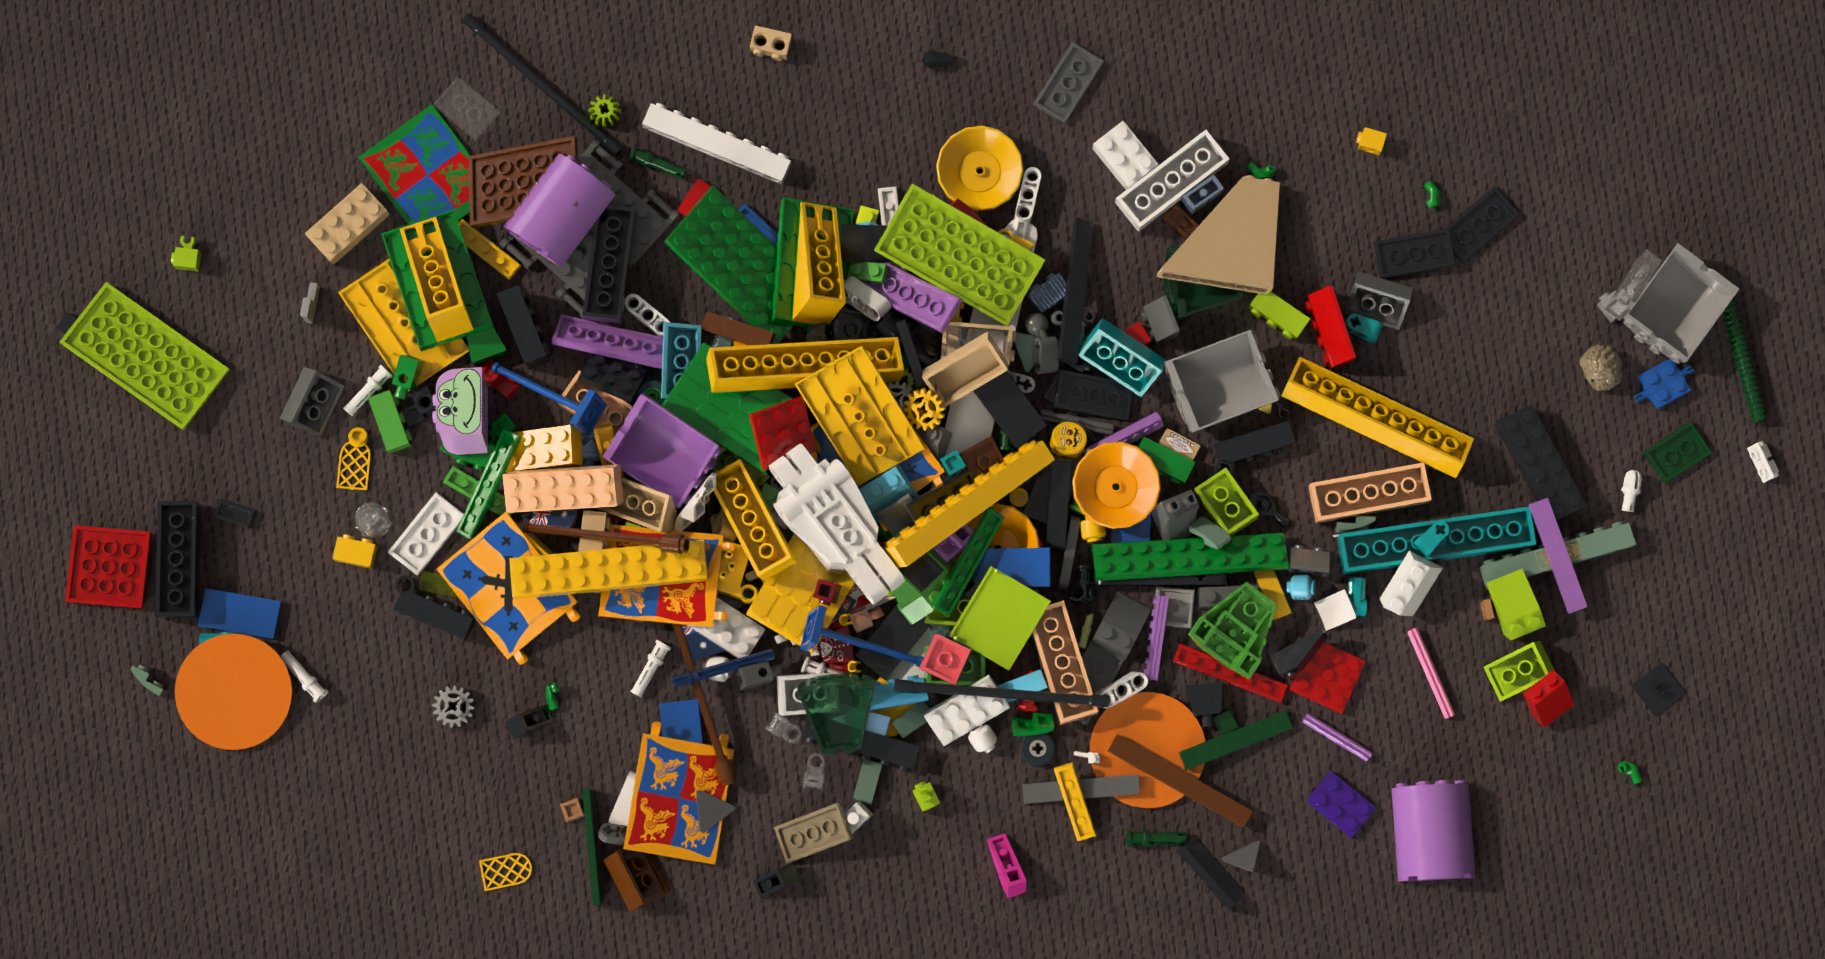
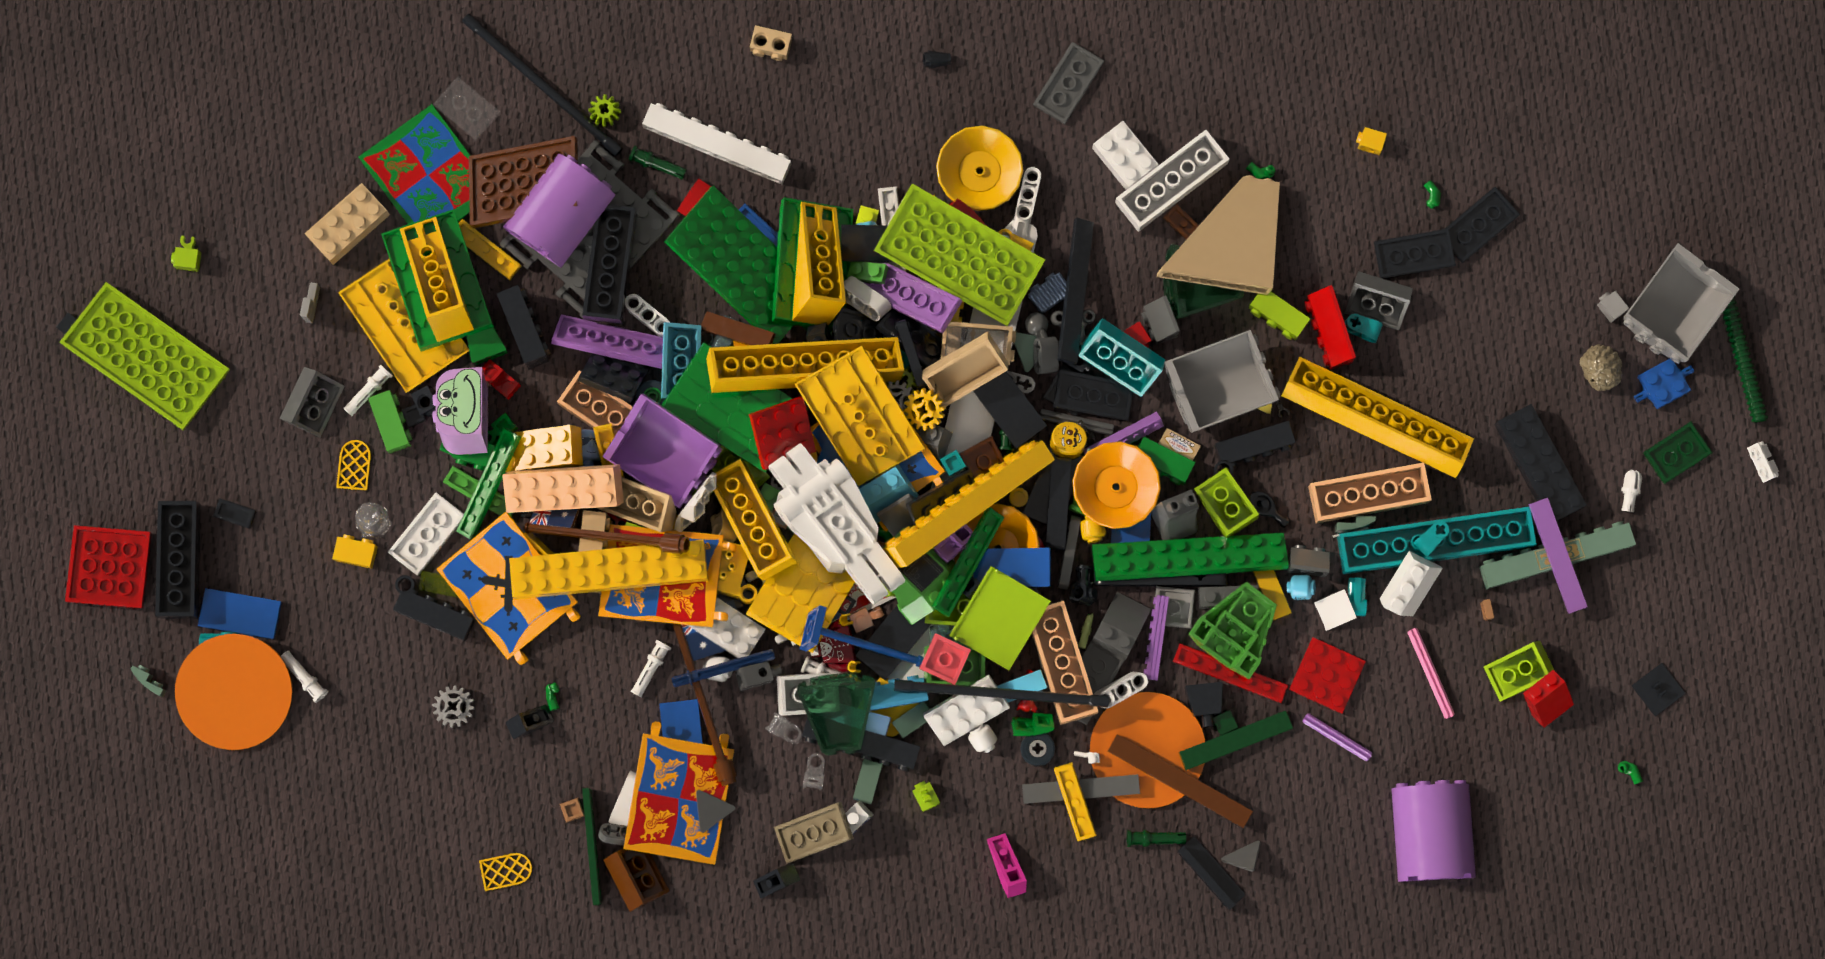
(358, 437): yellow tile -> none
(409, 367): green torso -> none
(586, 412): blue tile -> none
(827, 592): dark red brick -> none
(1202, 194): sand blue brick -> none
(1210, 532): sand green slope -> none
(1296, 656): black slope -> none
(1340, 804): dark purple plate -> none
(1515, 604): lime slope -> none
(1633, 284): clear brick -> none

